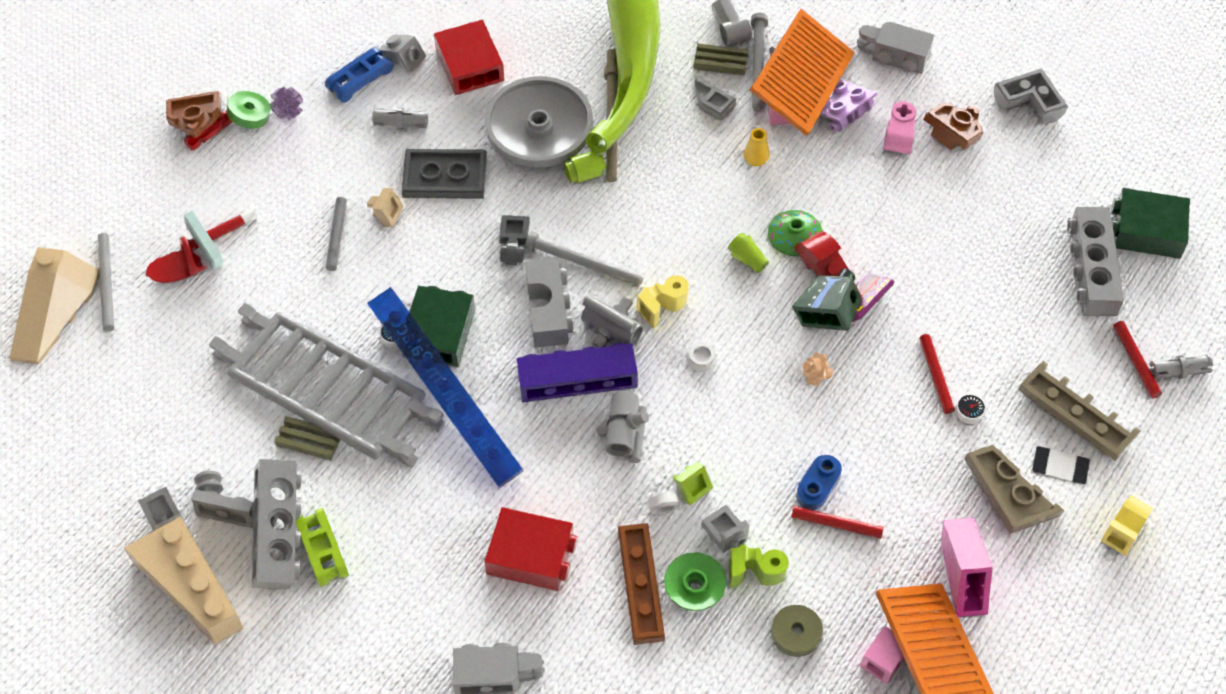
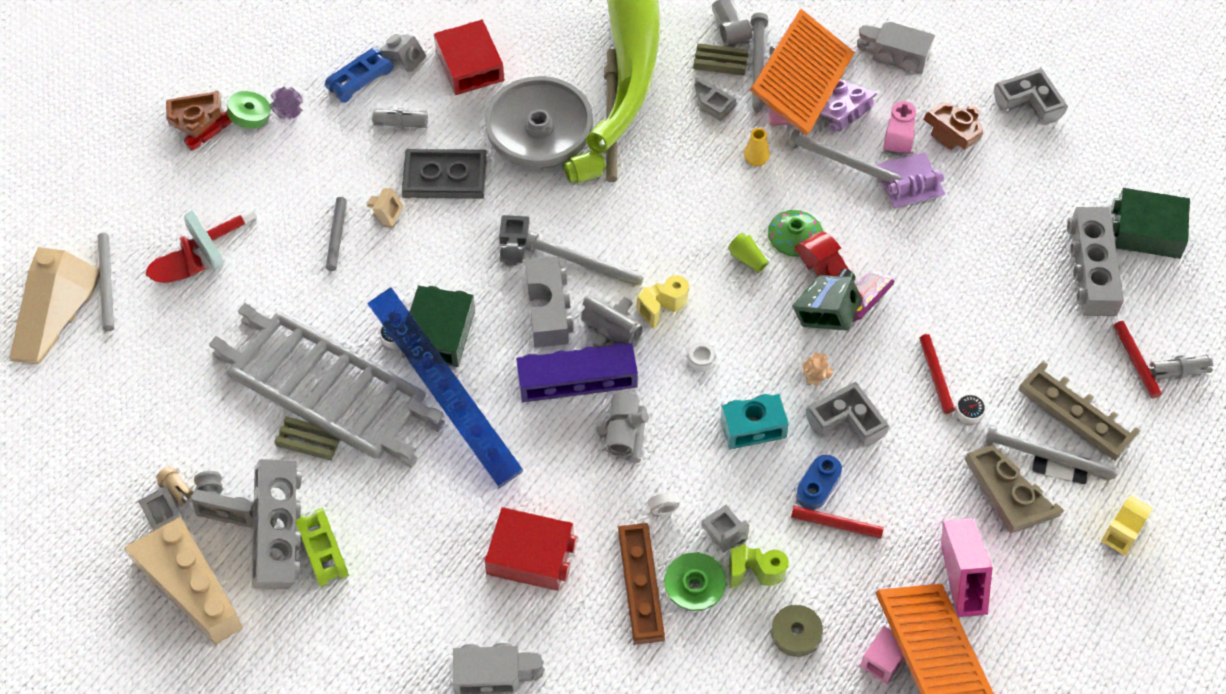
(169, 478): none -> tan pin
(693, 482): lime tile -> none
(743, 432): none -> teal brick
(796, 139): none -> light grey bar
(849, 406): none -> light grey brick
(917, 183): none -> lavender hinge
(1048, 453): none -> light grey bar

